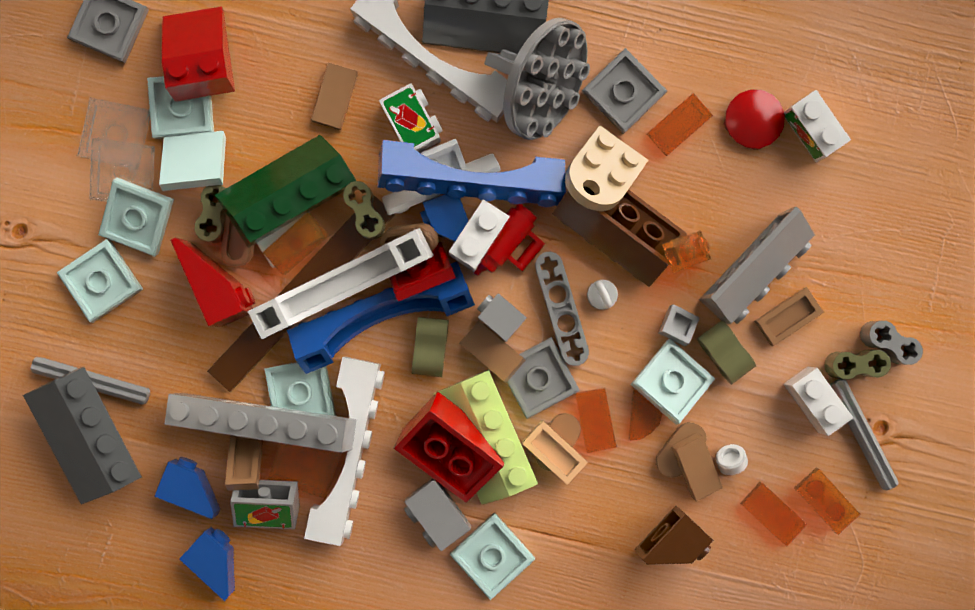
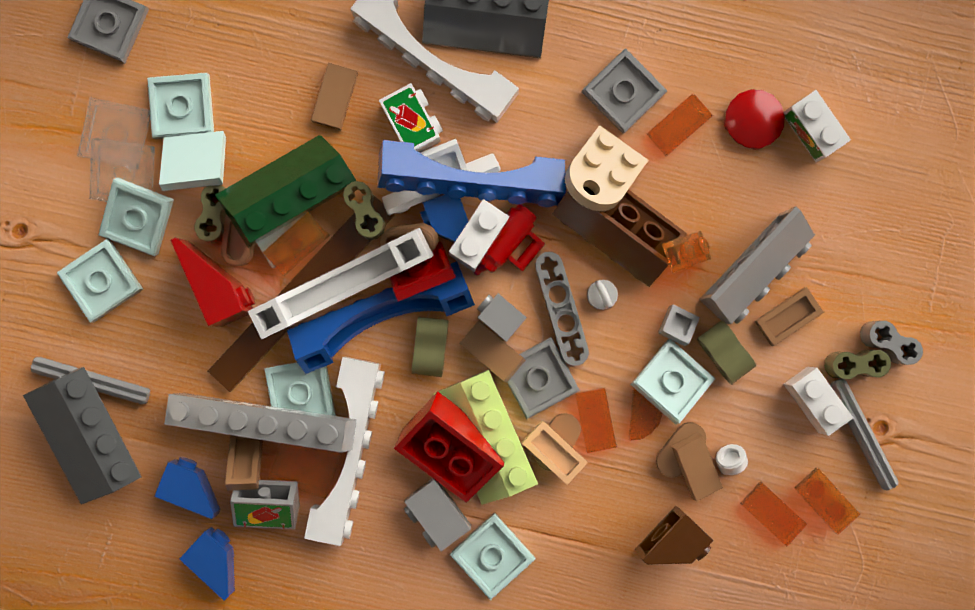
(196, 54): red slope -> none
(543, 77): light grey bracket -> none

